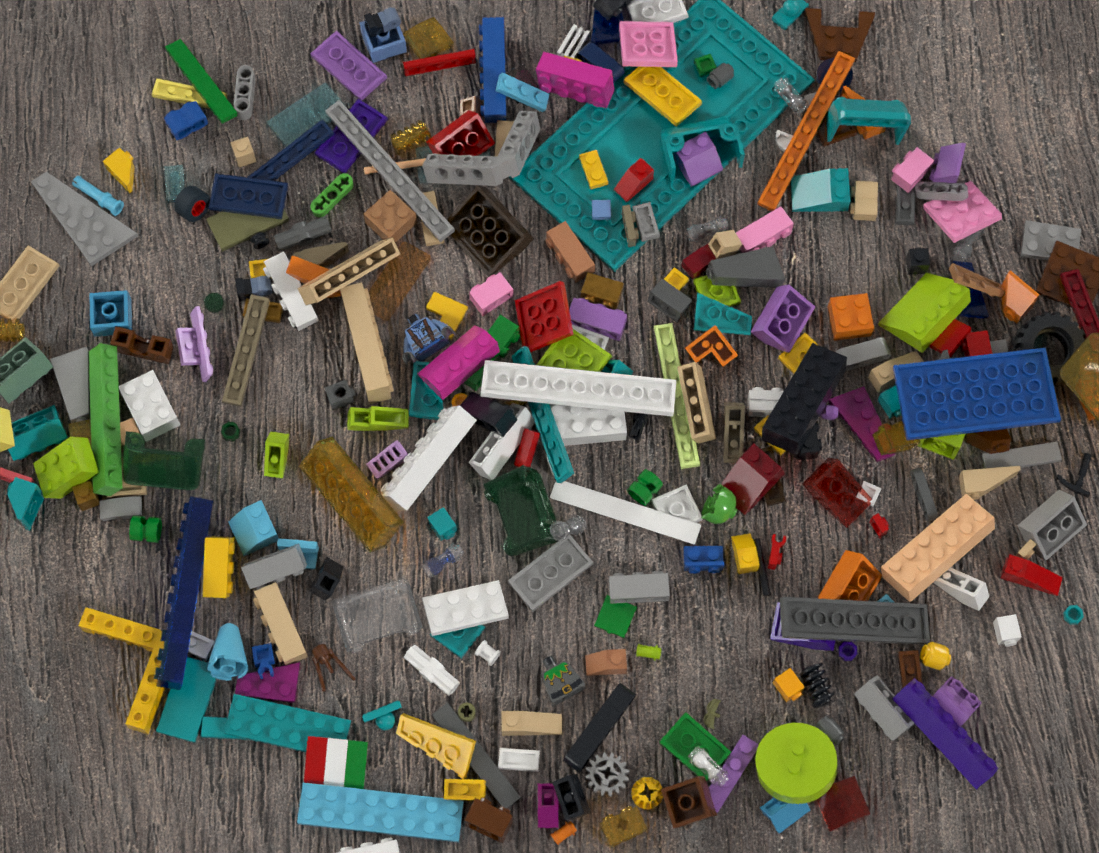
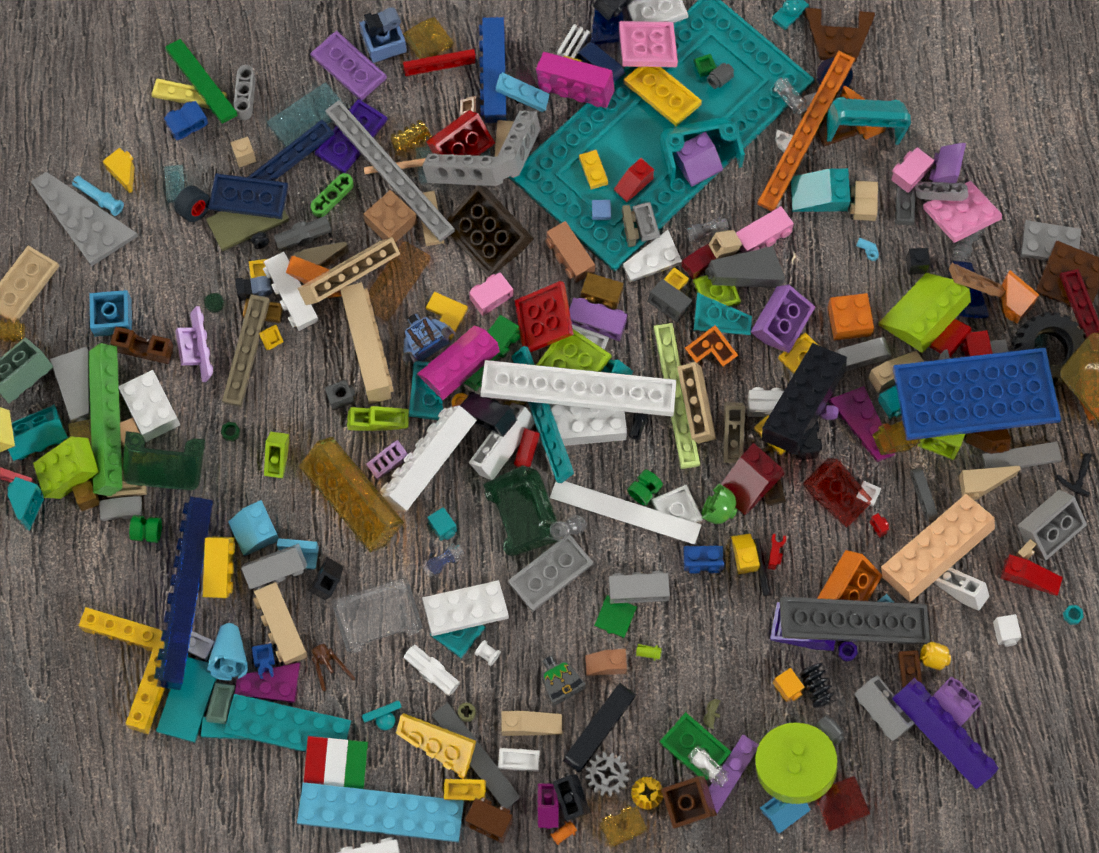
(220, 703): none -> sand green tile
(271, 337): none -> yellow tile
(652, 259): none -> white wing
(870, 249): none -> medium azure arm

